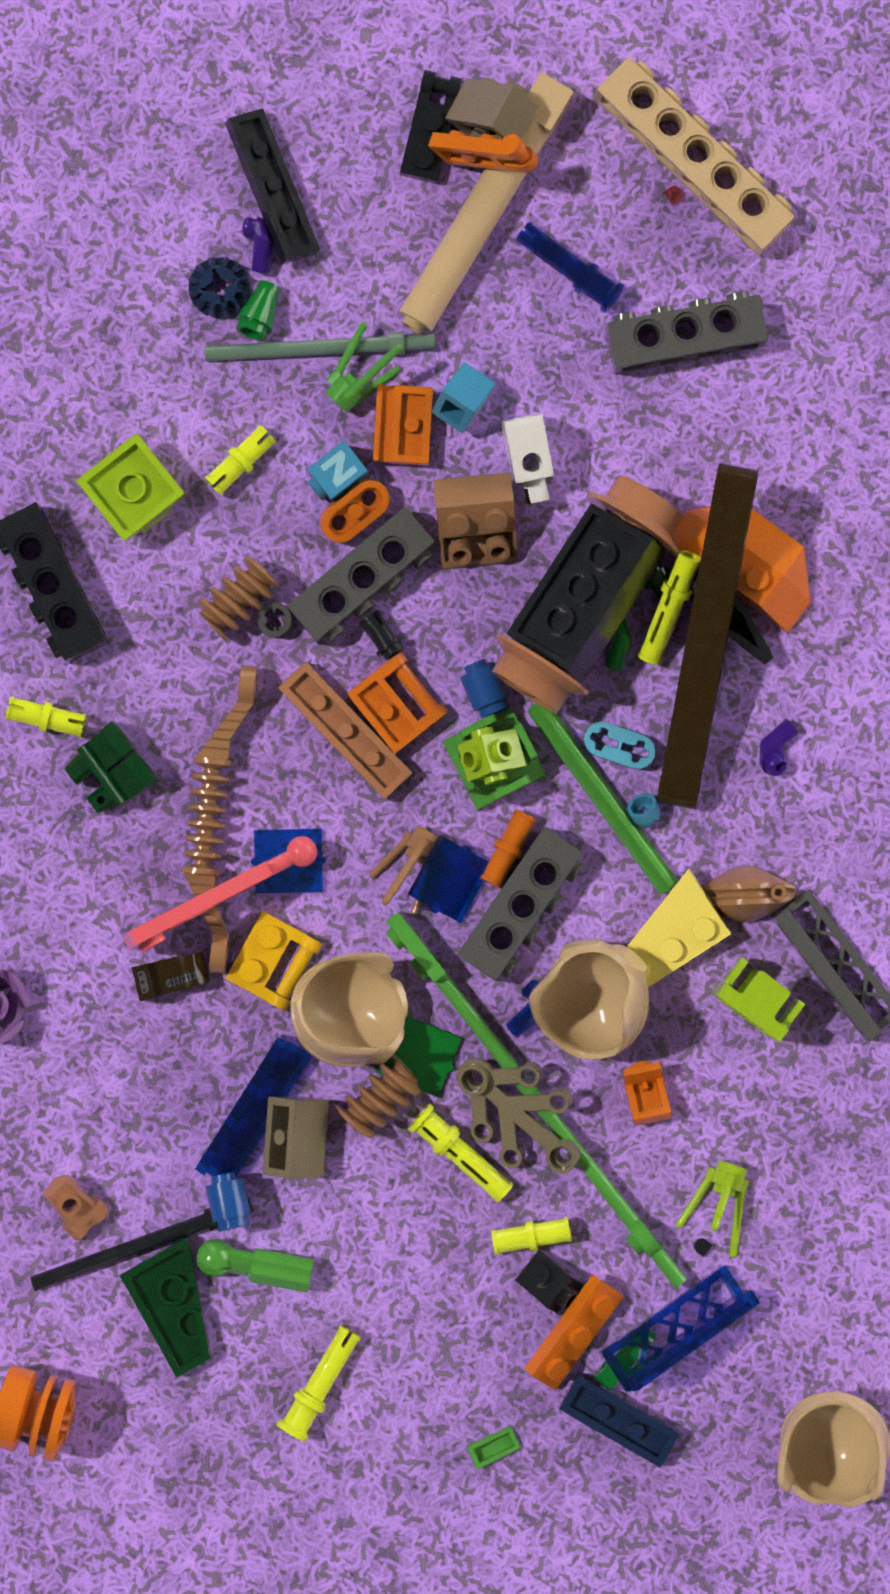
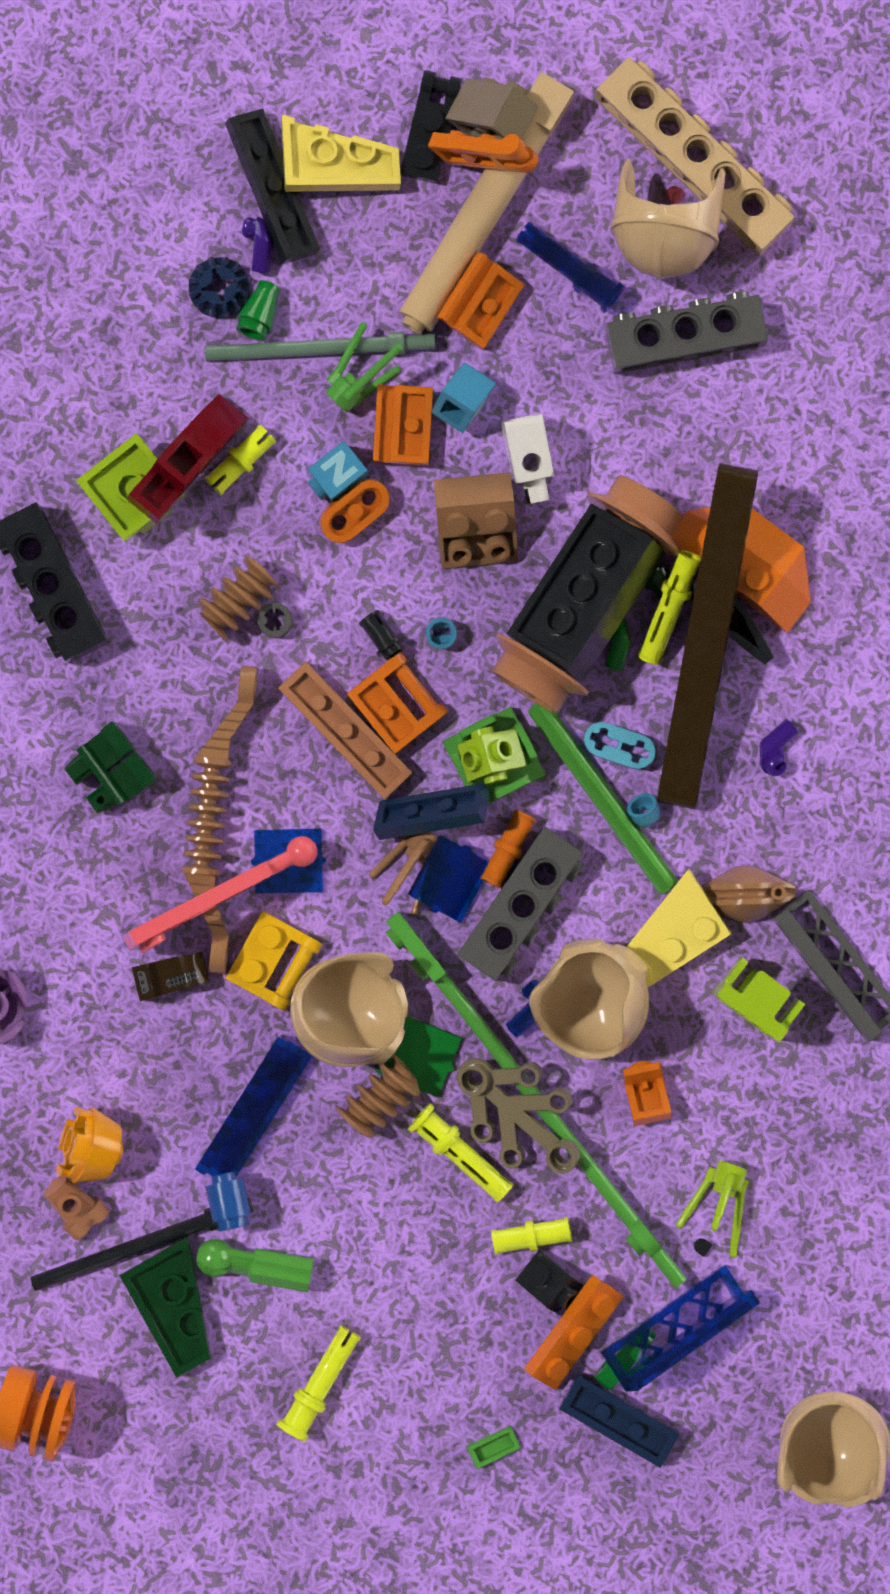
(45, 717): neon yellow pin -> none
(90, 1146): none -> light orange cone
(187, 458): none -> dark red slope
(295, 1137): dark tan brick -> none
(334, 162): none -> light yellow wing
(400, 530): dark grey brick -> none
(431, 811): none -> dark blue plate
(441, 640): none -> dark azure hinge
(480, 300): none -> orange plate
(484, 689): blue brick -> none
(661, 237): none -> tan piece

